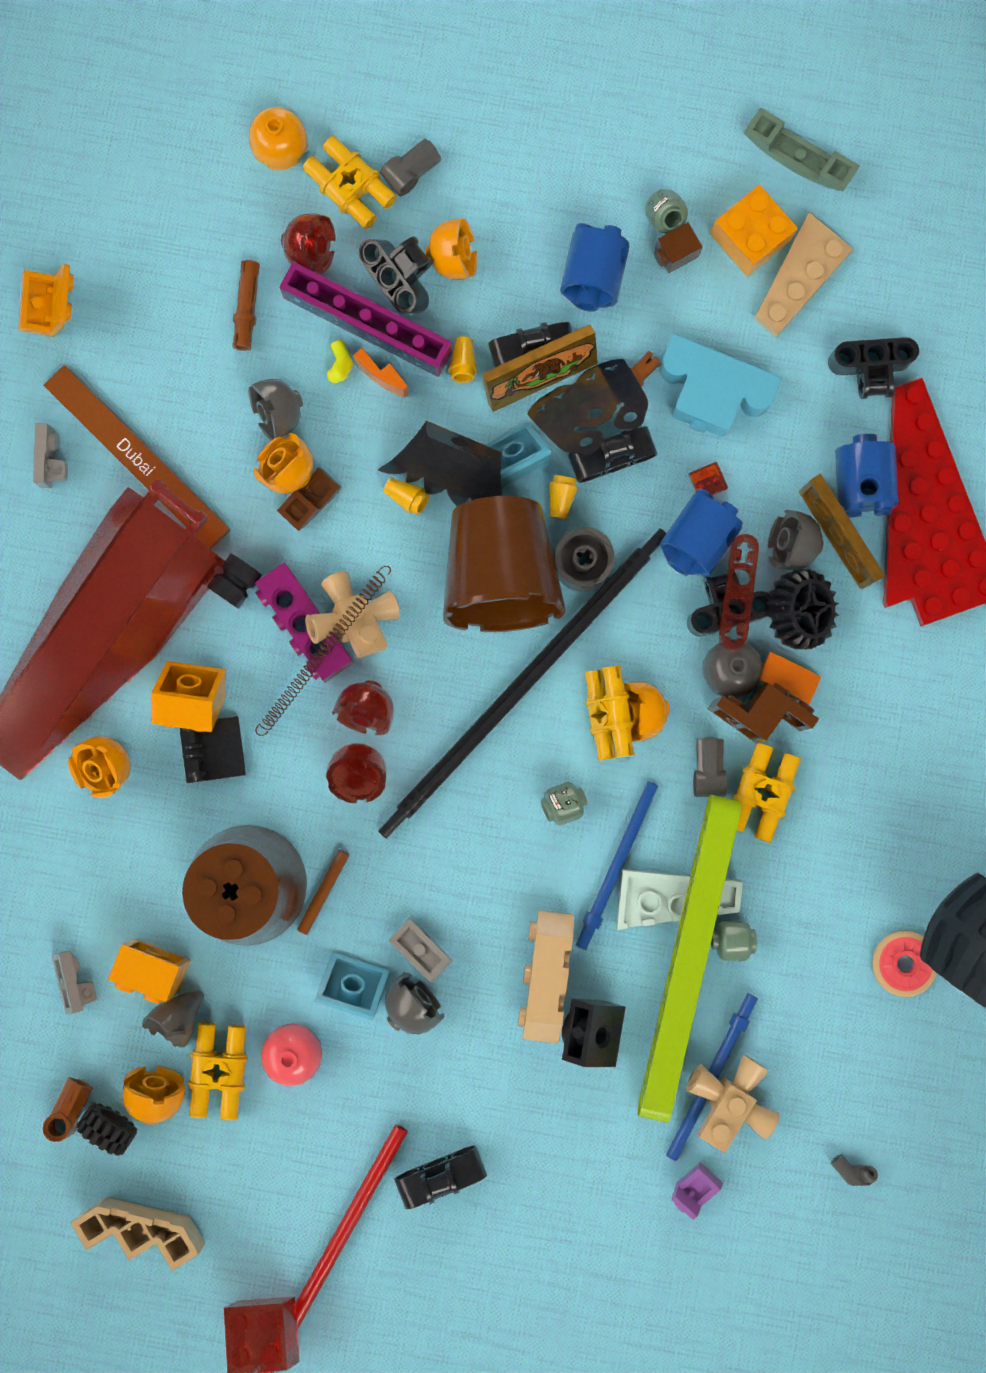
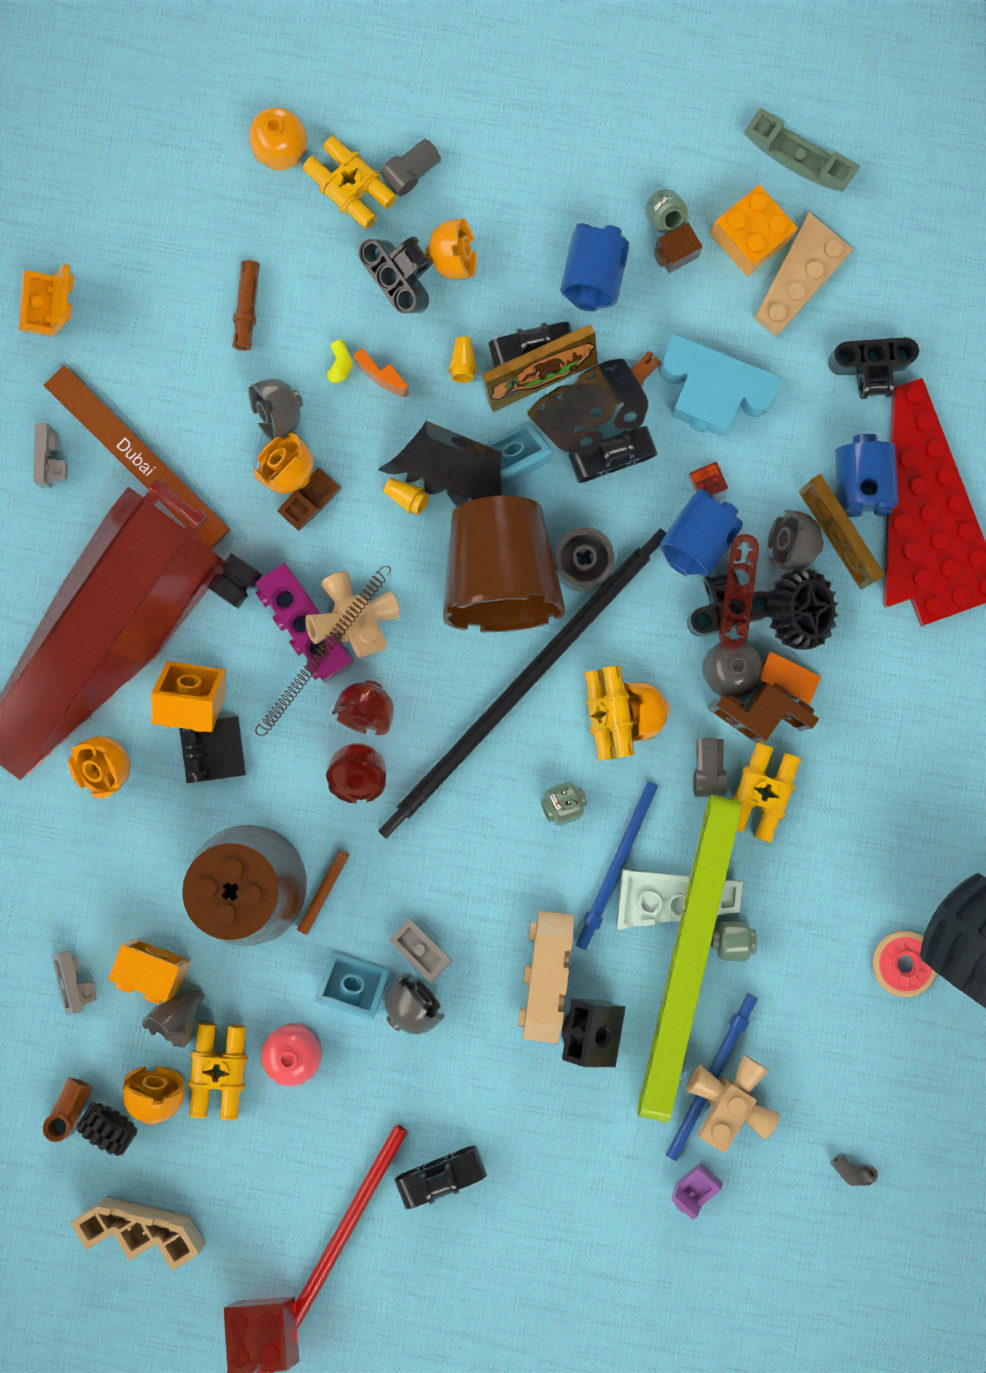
(309, 241): clear red cylinder -> none
(366, 319): magenta brick -> none
(561, 494): yellow cone -> none

